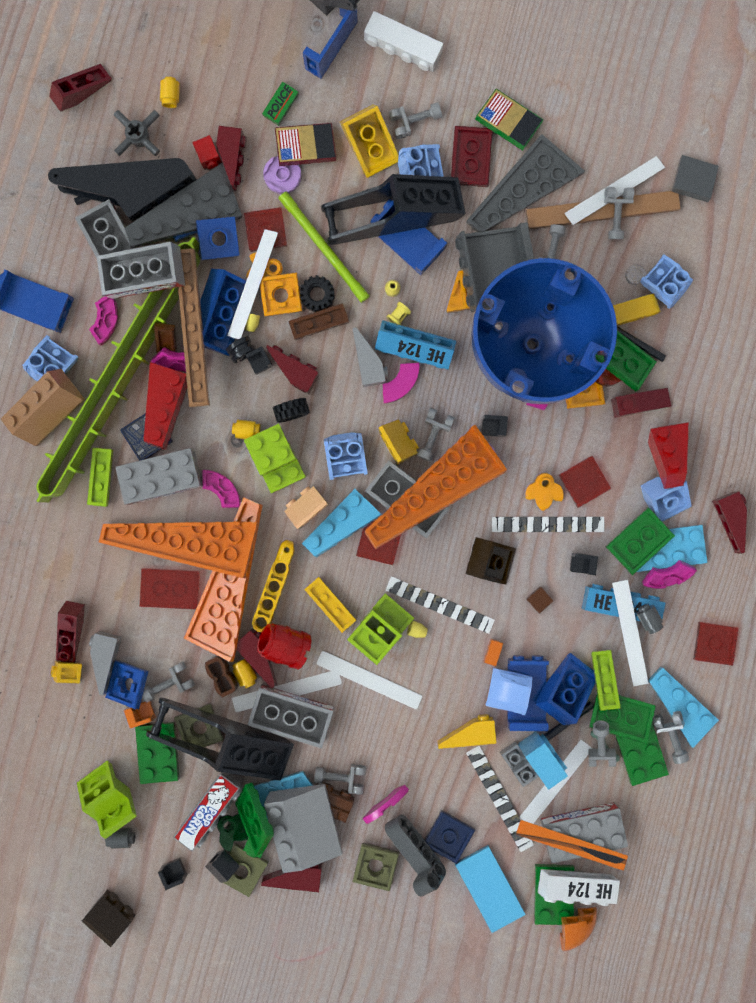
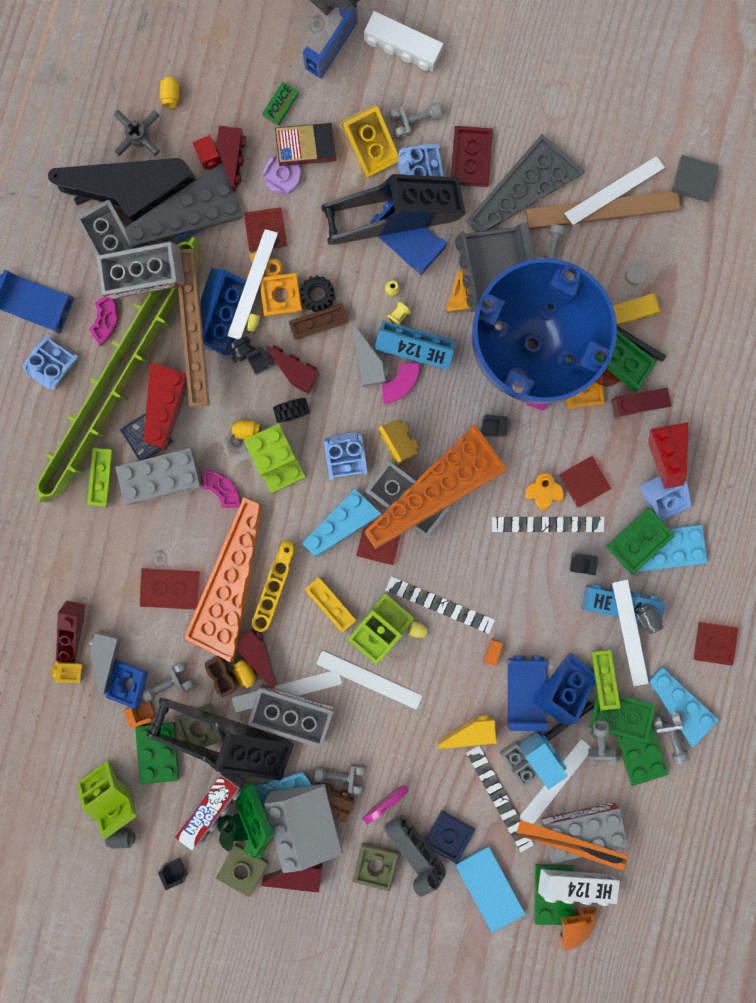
(43, 407): medium nougat slope -> none
(77, 87): dark red slope -> none
(108, 917): dark brown slope -> none
(165, 337): reddish brown tile -> none
(170, 359): dark pink tile -> none
(205, 231): blue piece -> none
(207, 545): orange wing -> none
(222, 866): black panel -> none
(284, 645): red piece -> none
(293, 208): lime piece -> none
(306, 507): light nougat slope -> none
(426, 453): light grey bar -> none
(490, 561): dark brown slope -> none
(509, 119): tile -> none
(509, 691): light blue slope -> none
(539, 600): reddish brown tile -> none
(609, 194): light grey bar -> none
(667, 281): light blue slope -> none
(669, 576): dark pink tile -> none
(733, 515): dark red slope -> none

